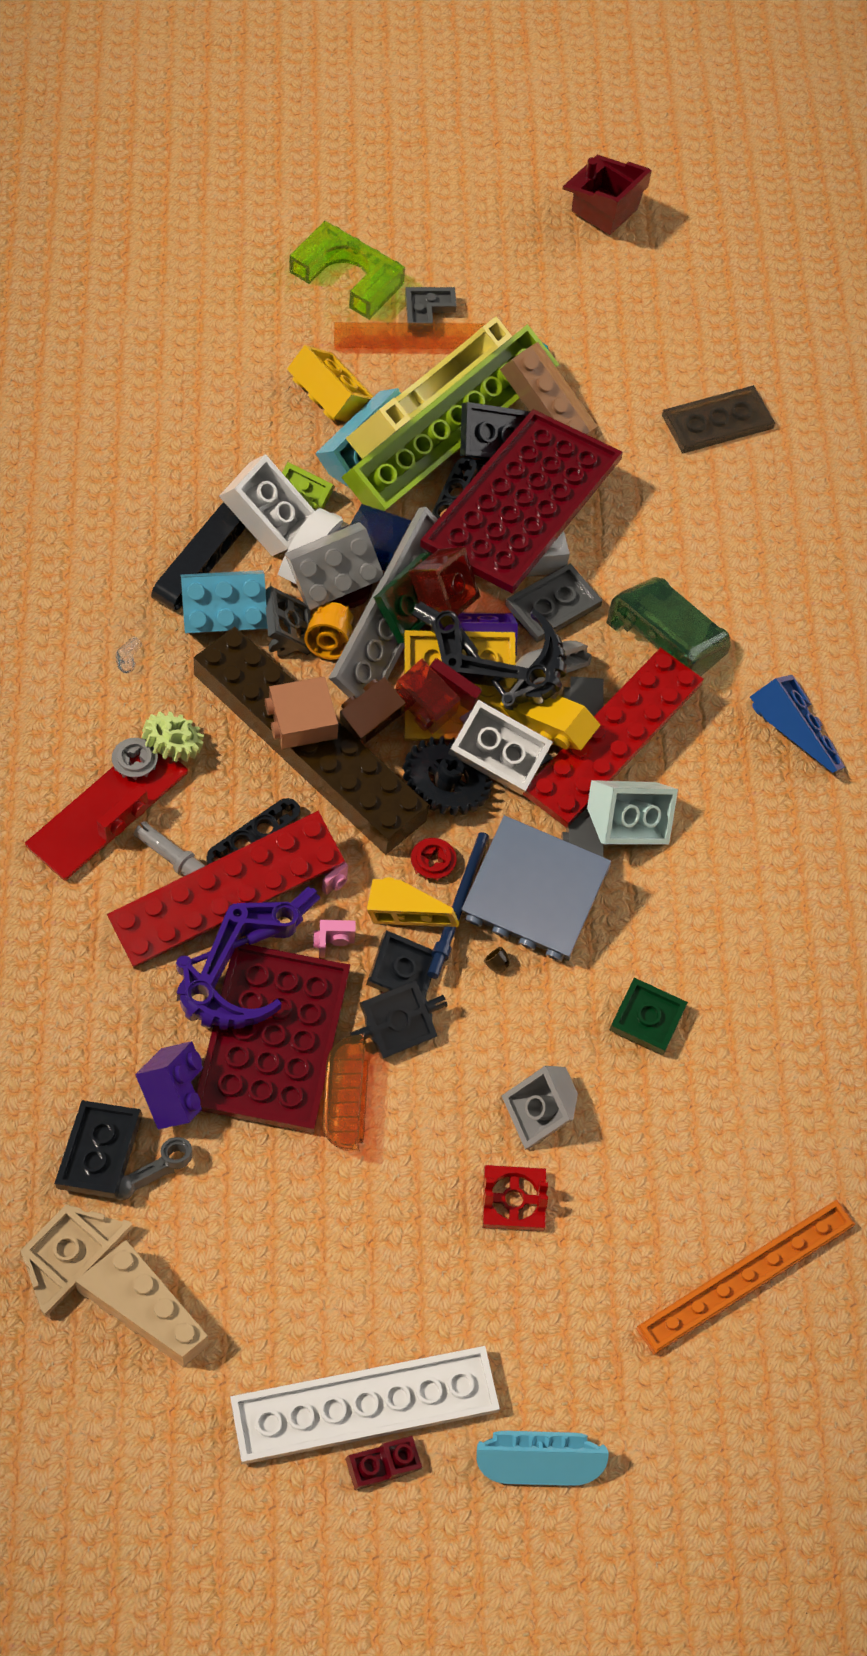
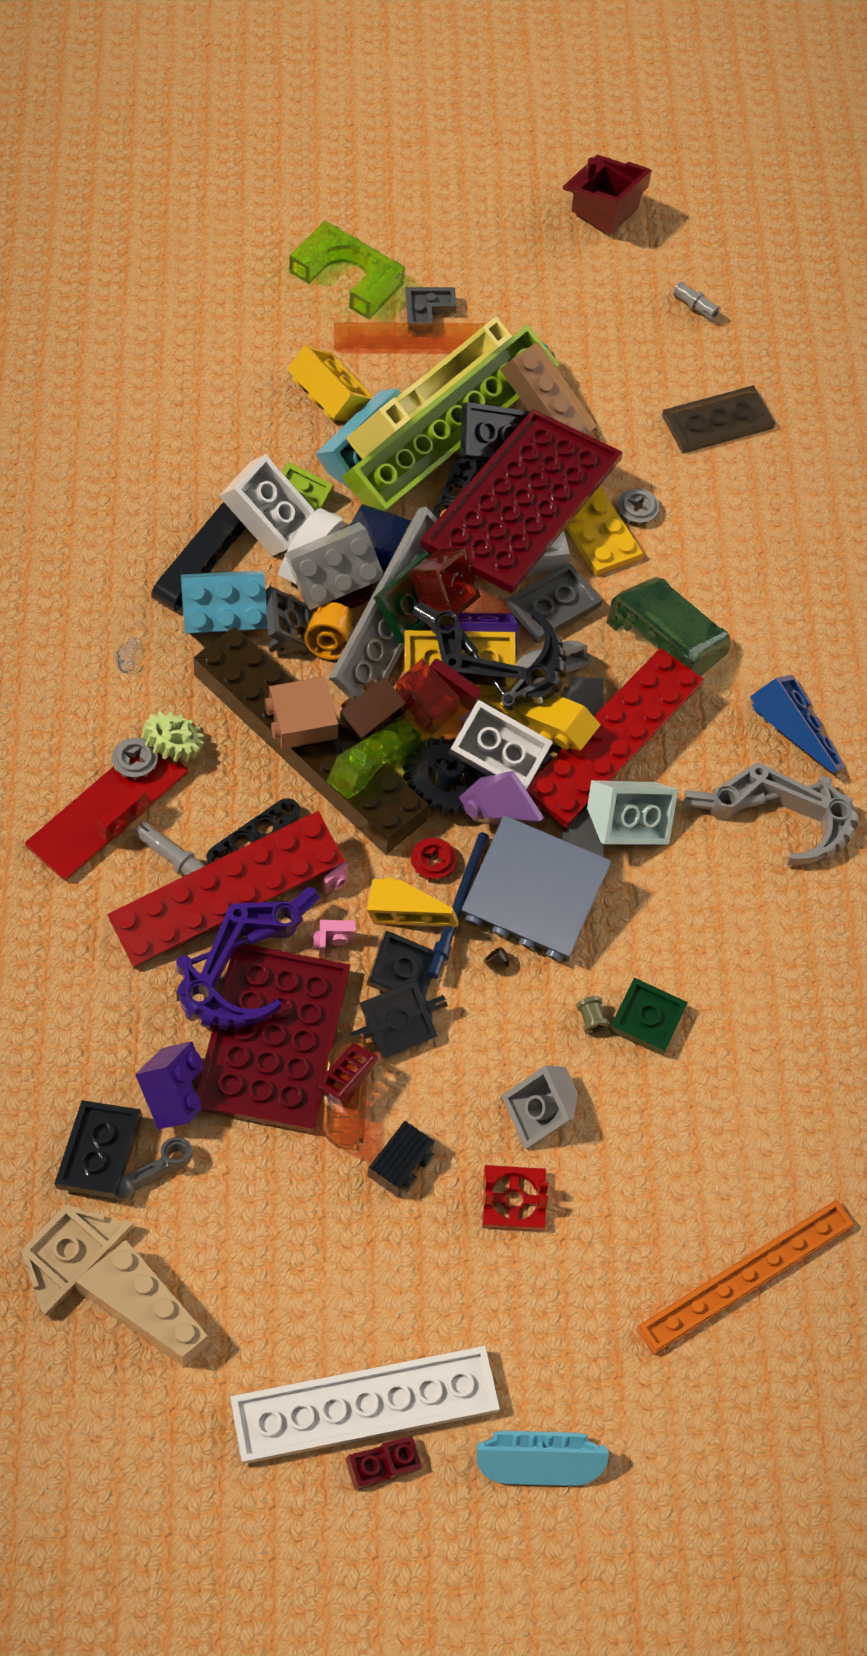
(343, 1096): none -> dark red slope
(358, 764): none -> clear neon green arch
(401, 1159): none -> black brick
(499, 796): none -> medium lavender slope
(592, 1015): none -> olive bush
(603, 536): none -> yellow plate
(633, 498): none -> light grey gear
(696, 301): none -> light grey pin
(763, 783): none -> light grey piece

